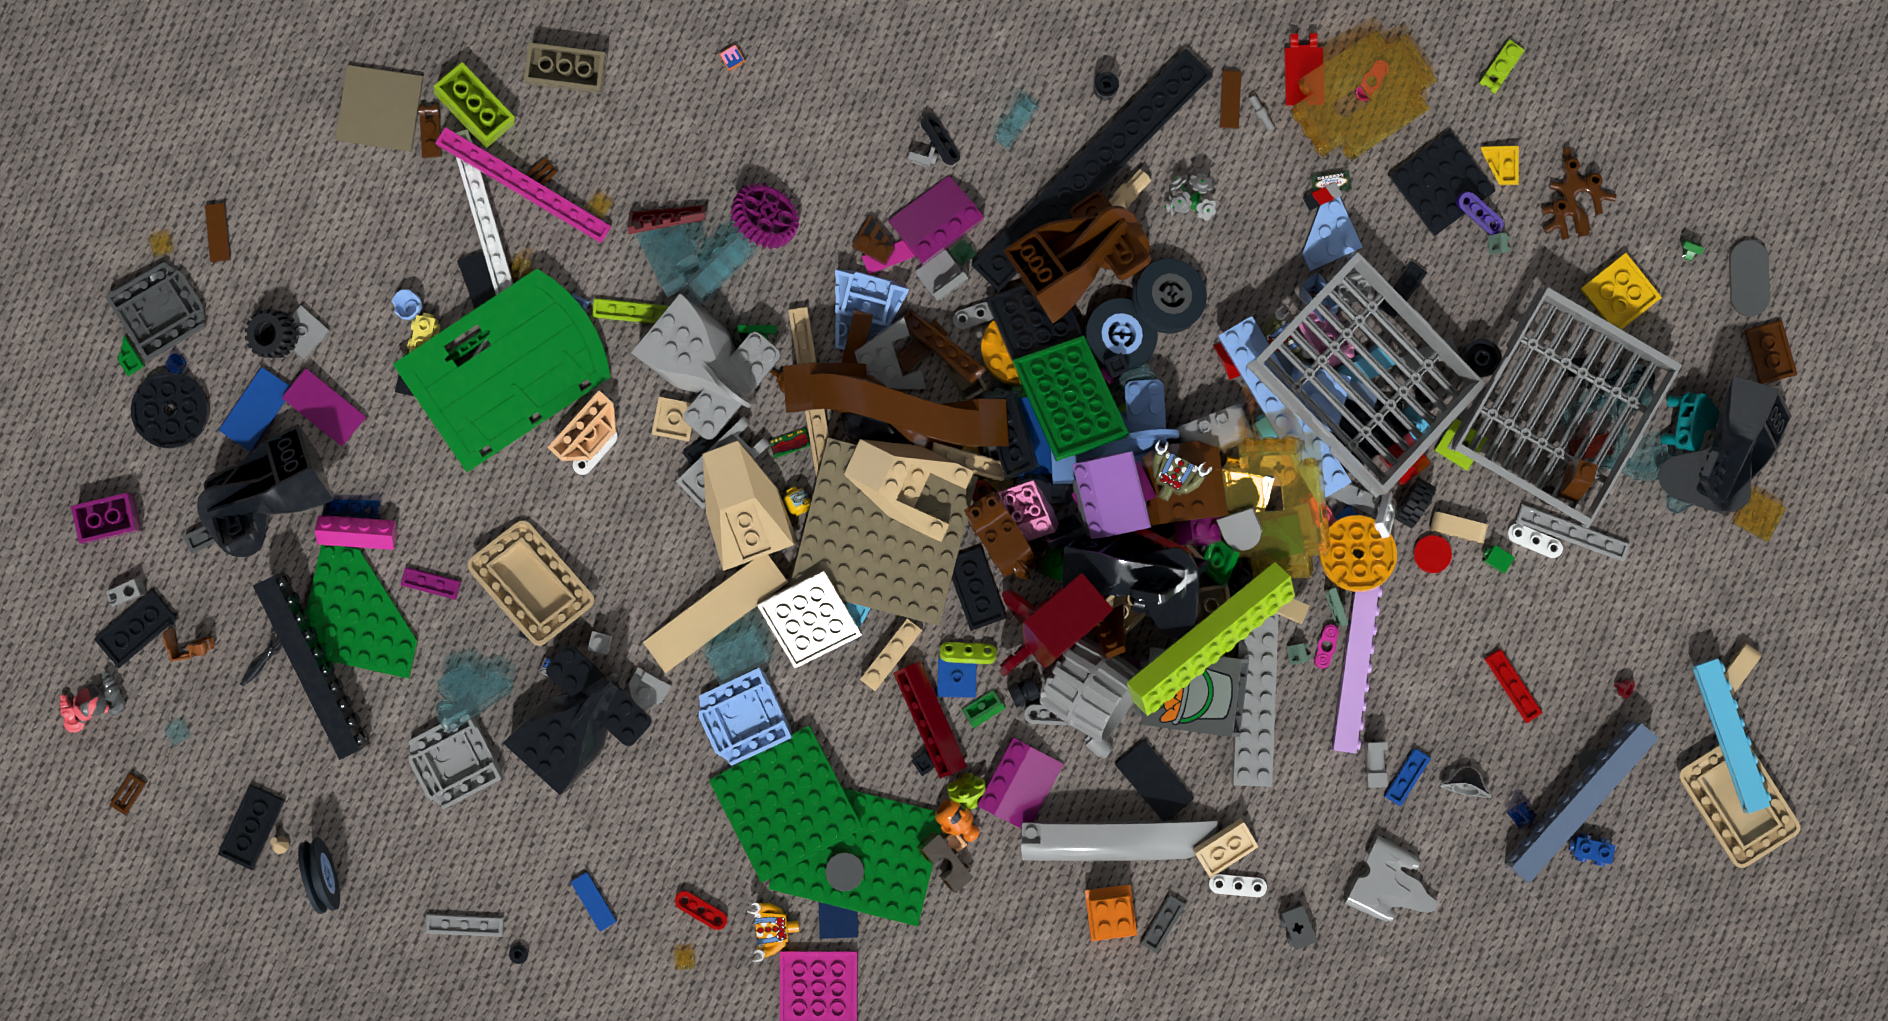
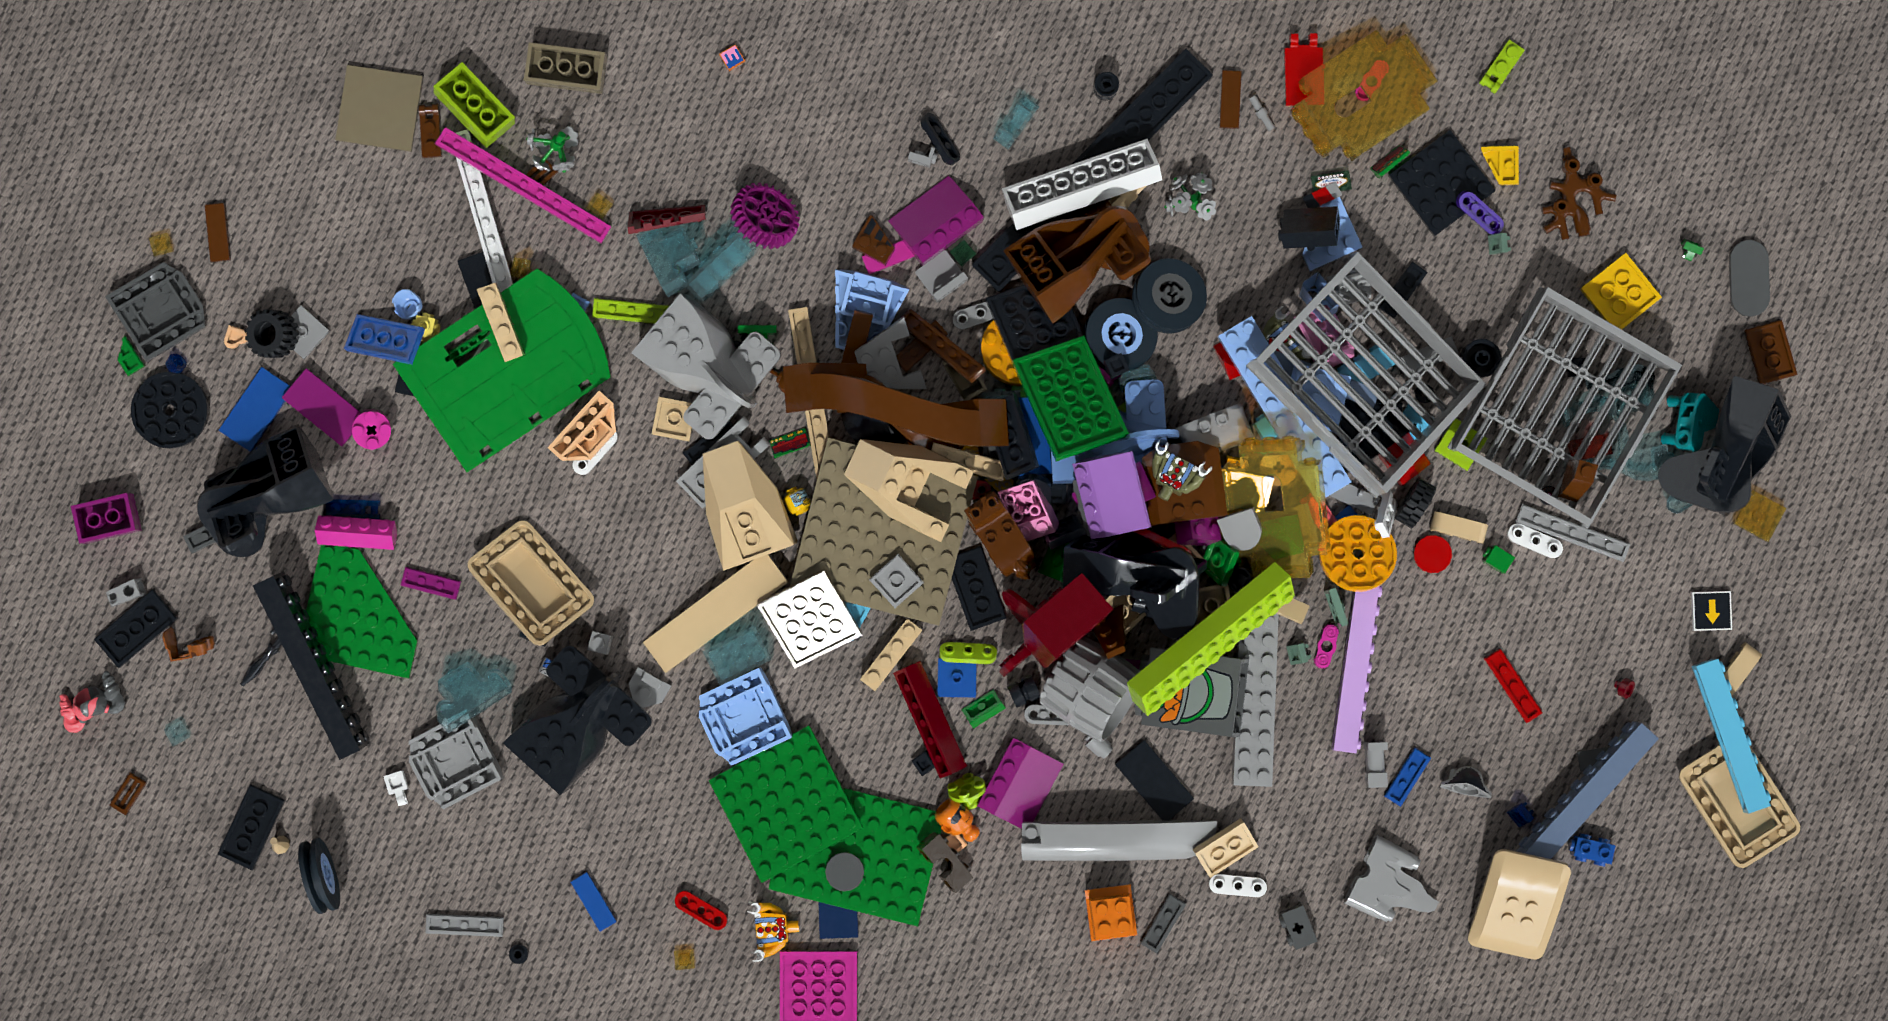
(234, 337): none -> light nougat tile
(360, 430): none -> dark pink brick
(384, 339): none -> blue tile
(396, 784): none -> white plate
(500, 322): none -> tan brick
(547, 144): none -> light grey plant
(896, 580): none -> light grey tile
(1082, 184): none -> white brick
(1309, 227): none -> black piece
(1389, 161): none -> slope
(1519, 904): none -> tan wedge
(1711, 611): none -> black tile

